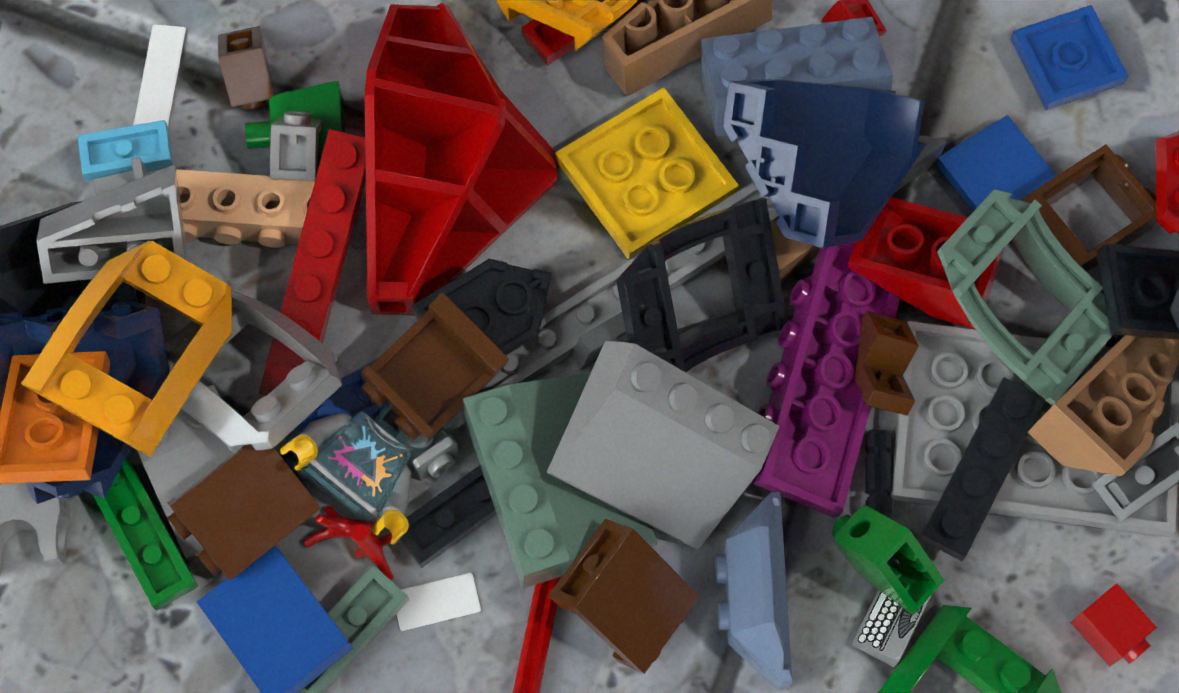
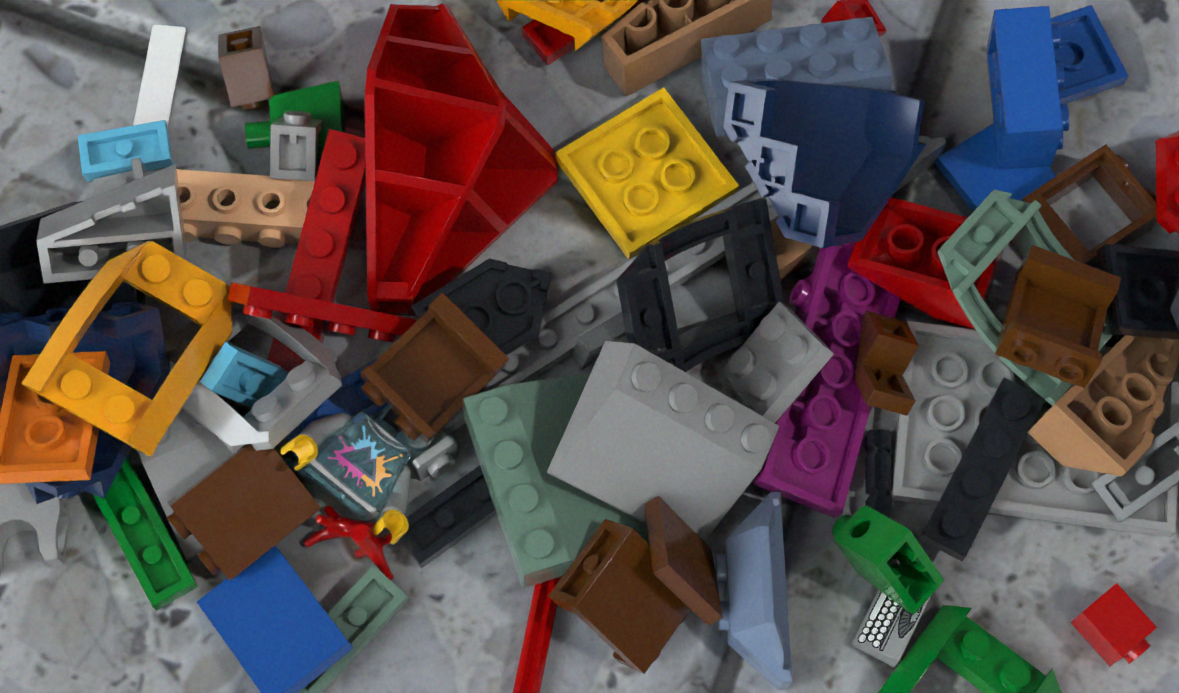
(242, 375): none -> medium azure plate
(304, 310): none -> red plate
(439, 601): white sticker -> none
(682, 561): none -> reddish brown tile
(776, 362): none -> light grey plate
(1026, 87): none -> blue brick
(1057, 316): none -> reddish brown panel

